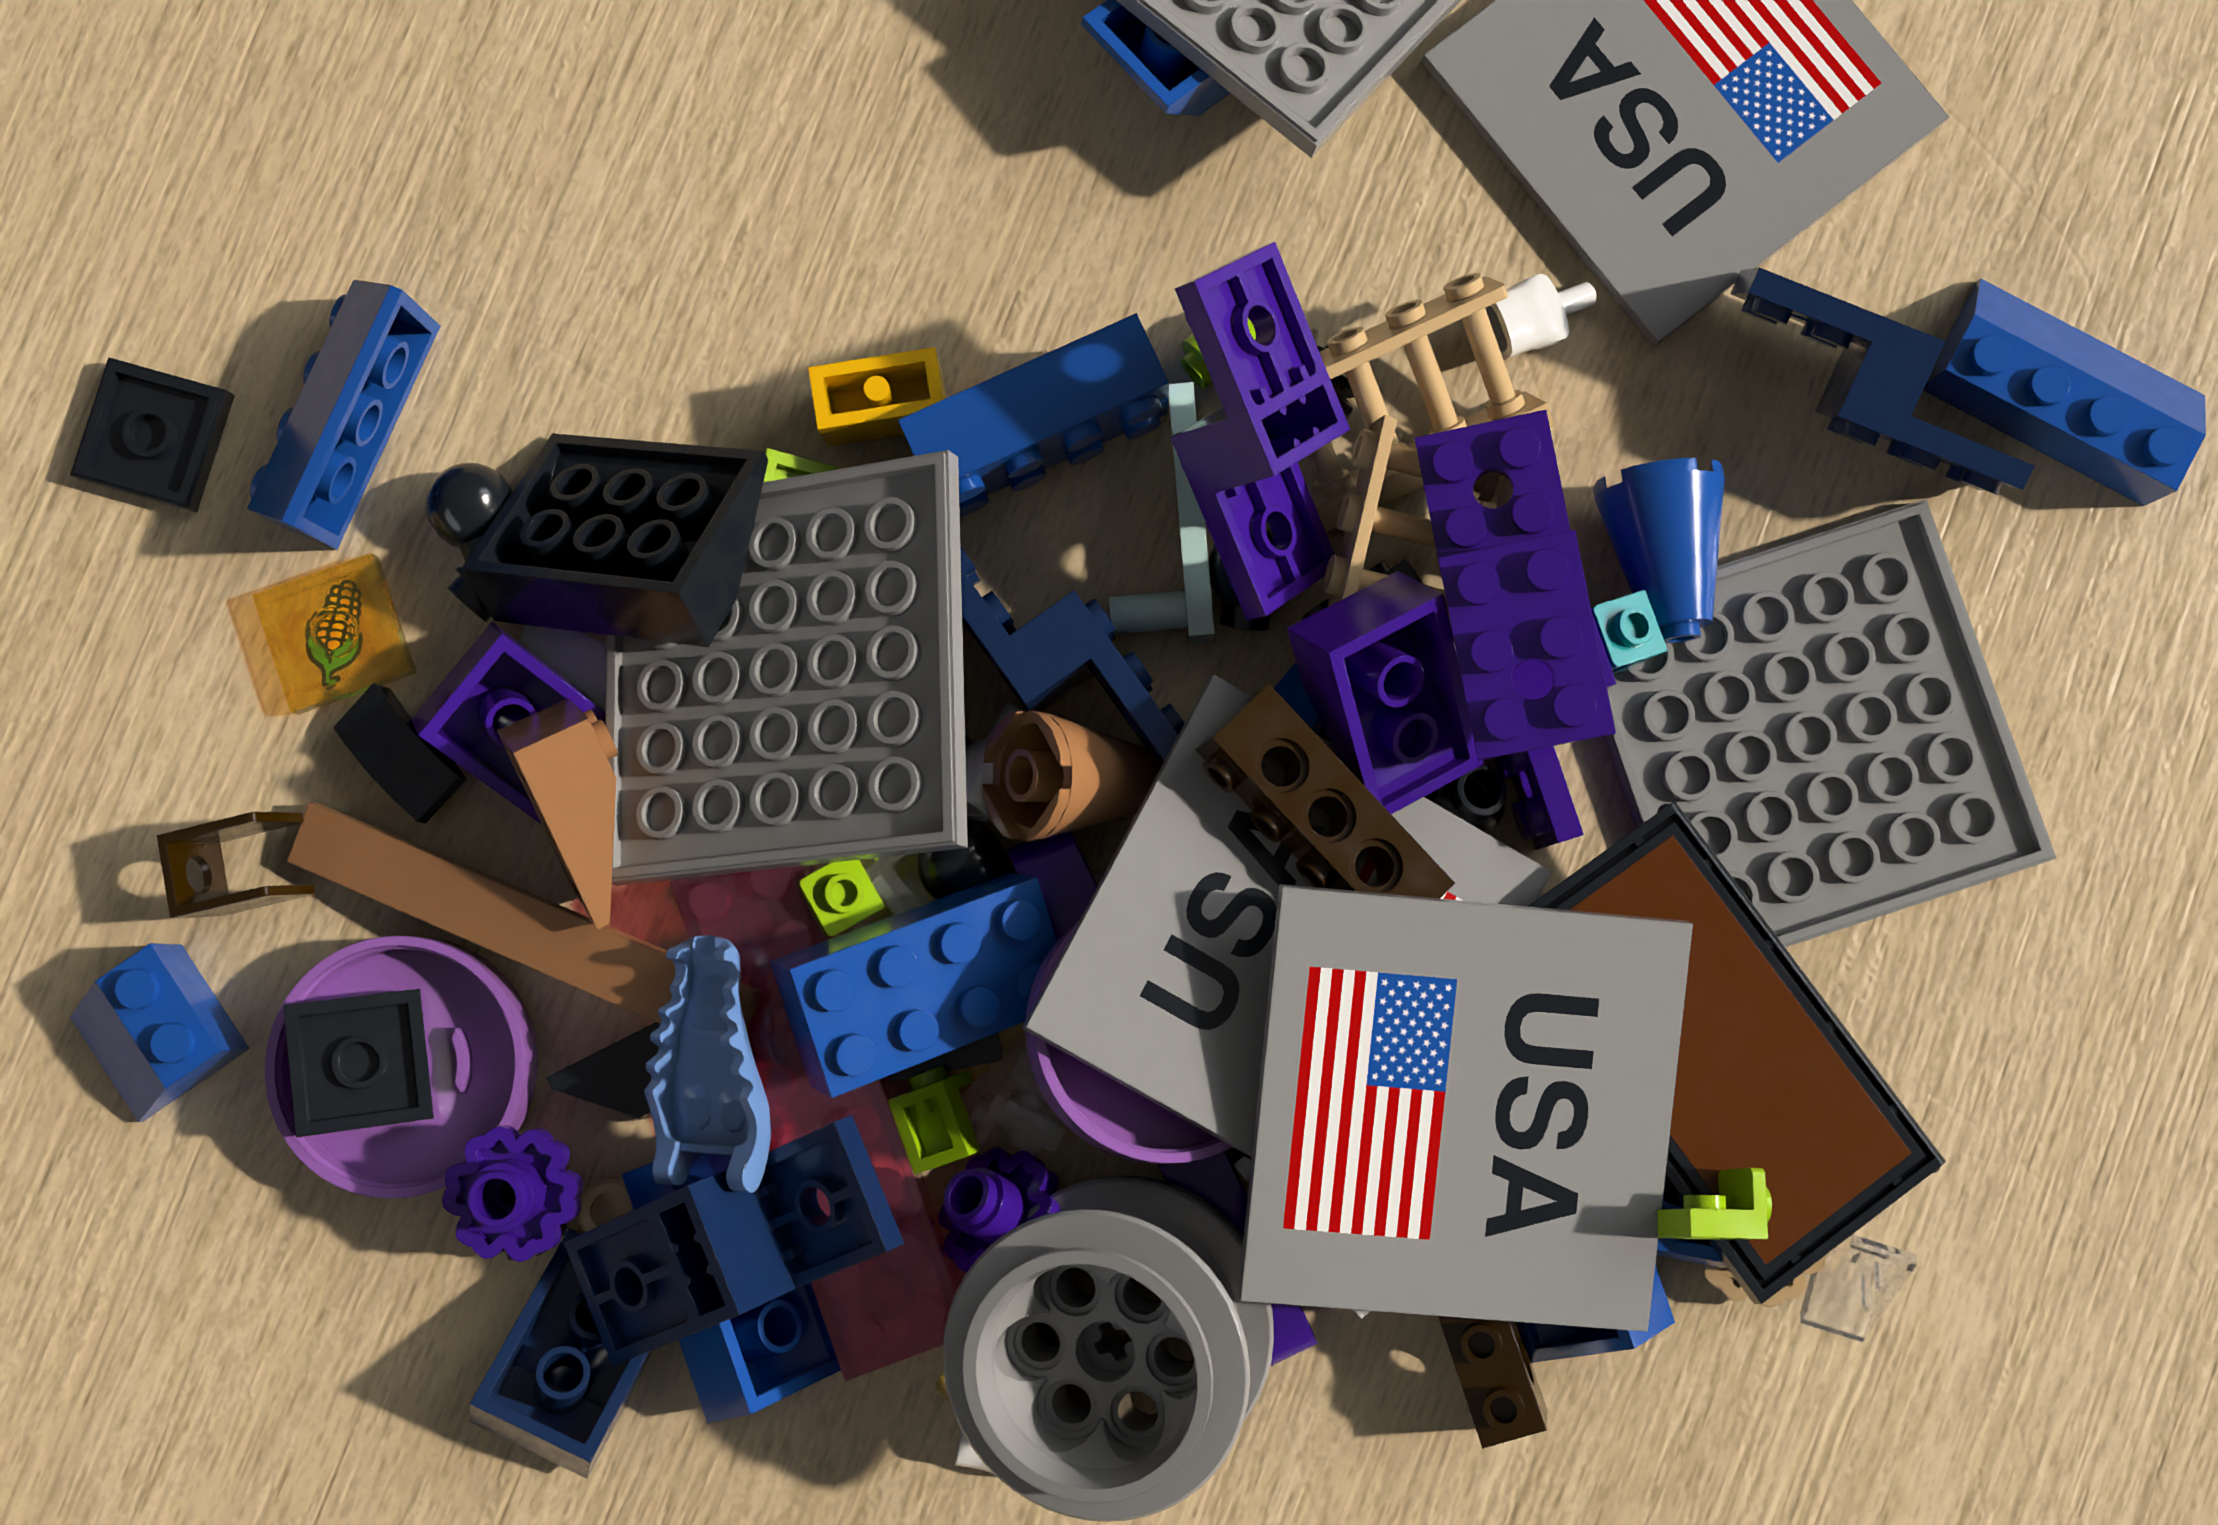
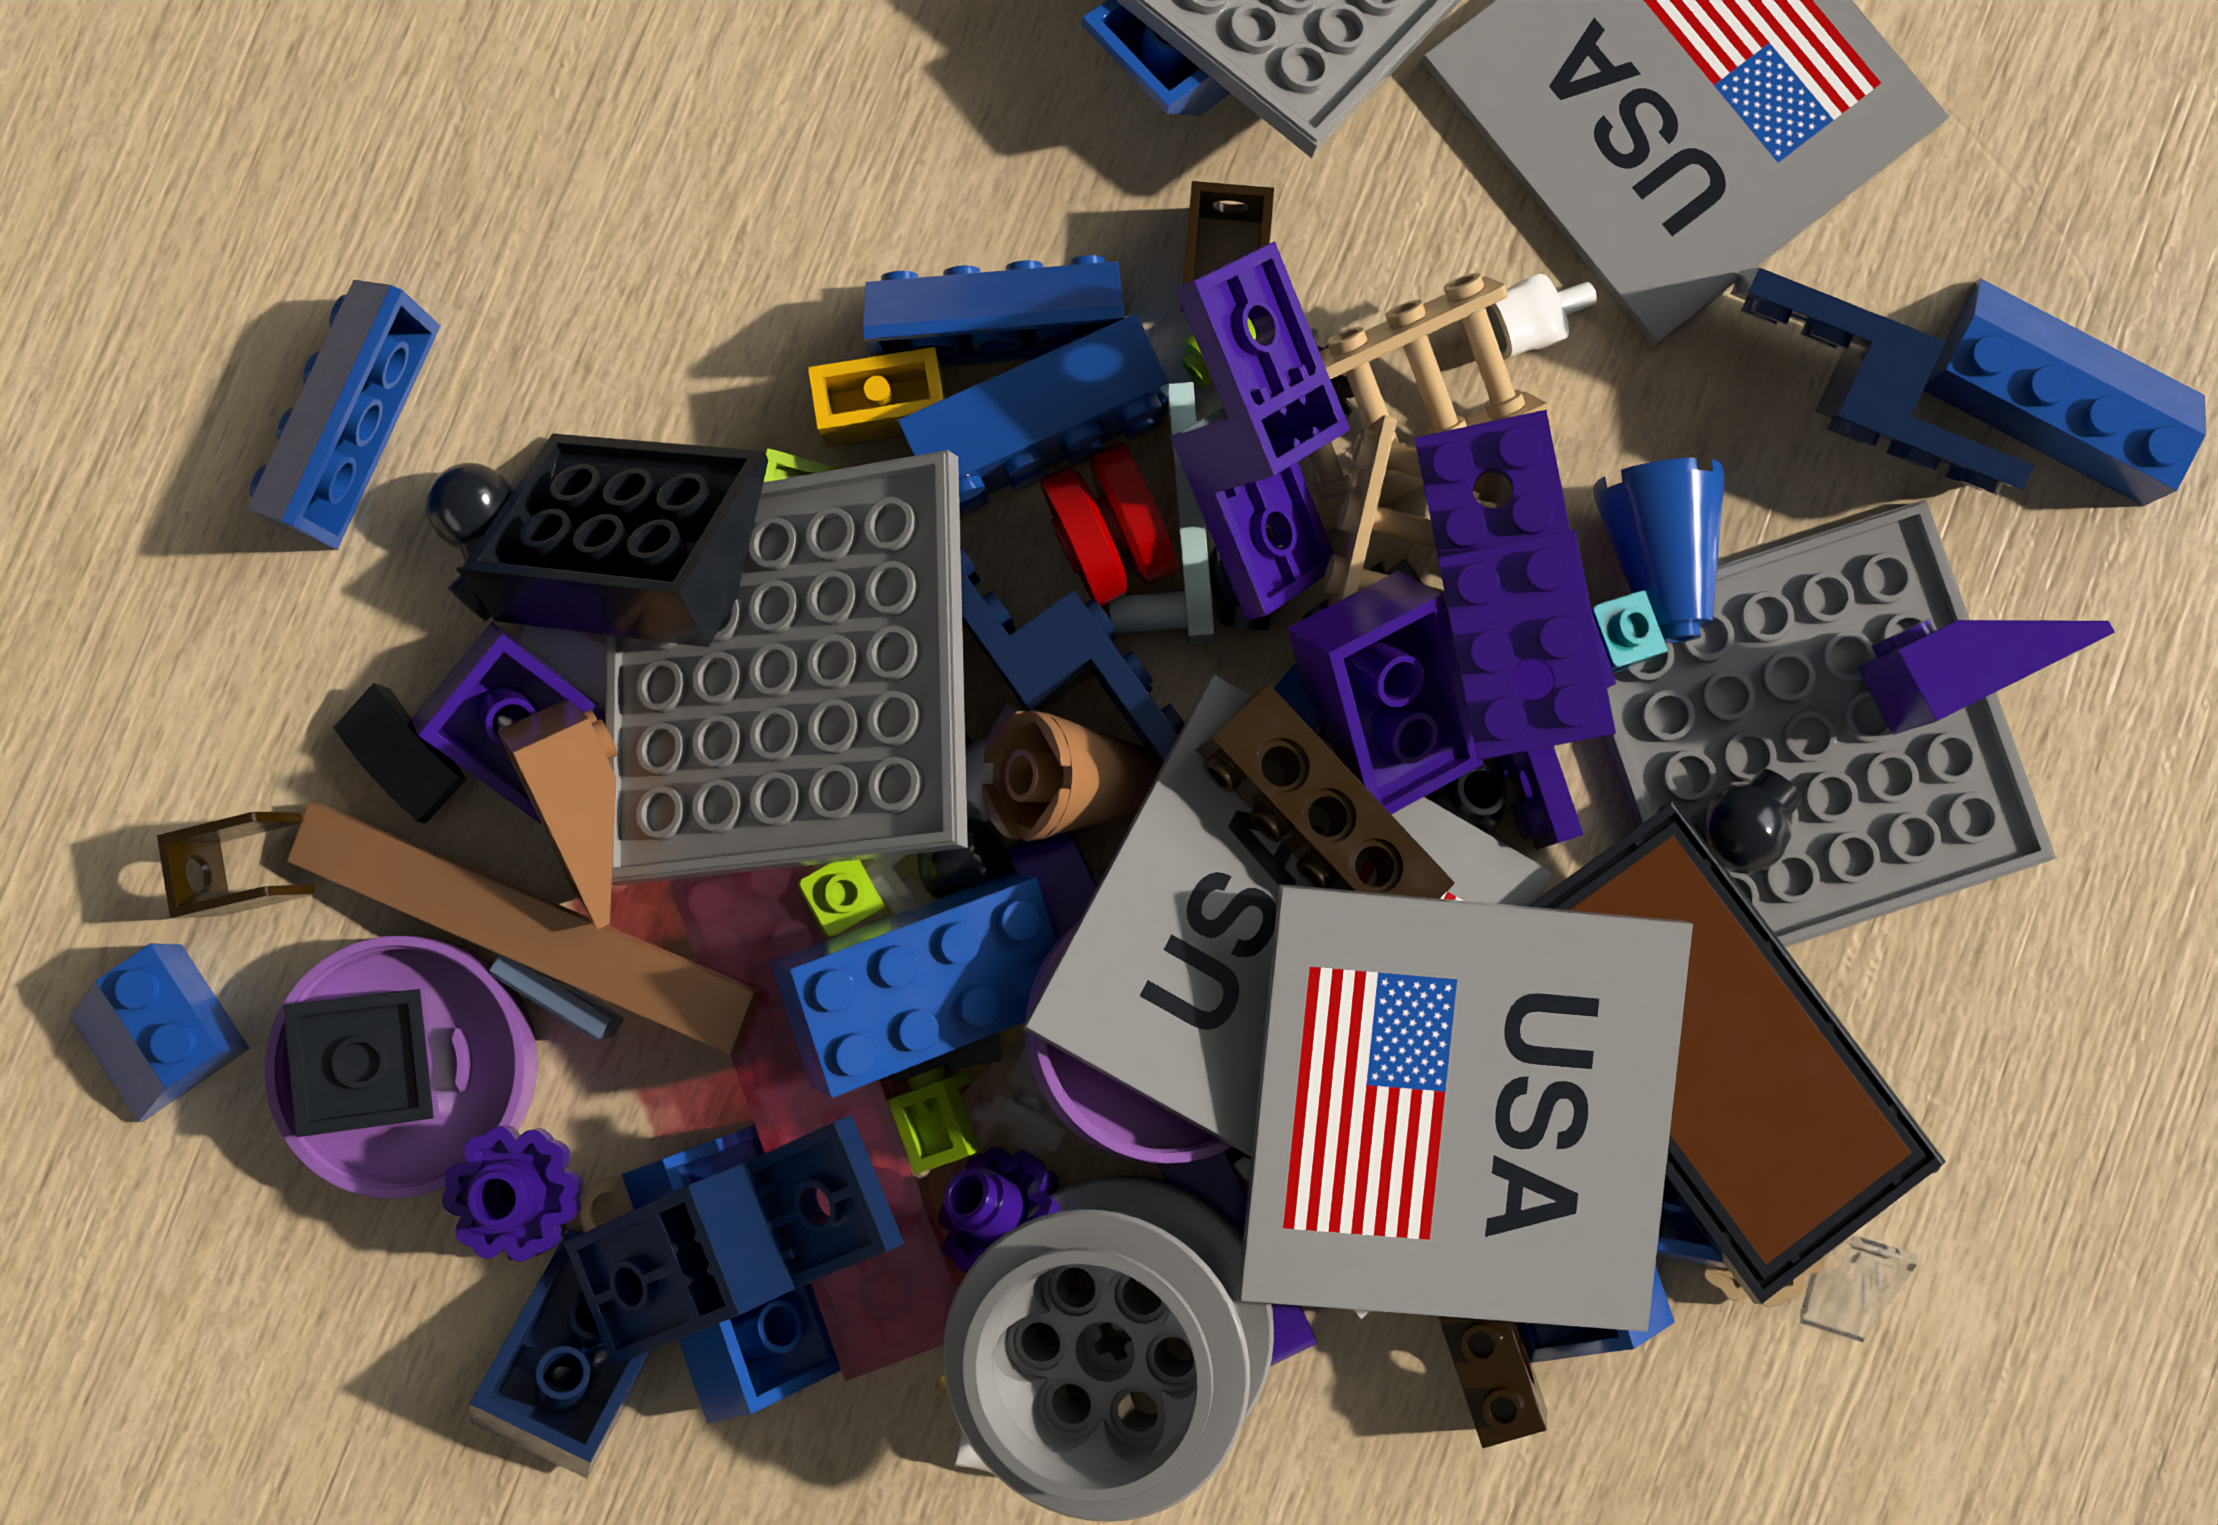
(152, 434): black tile -> none
(334, 633): clear yellow tile -> none
(559, 998): none -> sand blue tile
(612, 1075): black slope -> none
(704, 1075): medium blue animal -> none
(992, 314): none -> blue slope
(1104, 527): none -> red wheel
(1206, 204): none -> dark brown piece
(1734, 1214): lime bracket -> none
(1750, 822): none -> black piece
(1939, 671): none -> dark purple slope

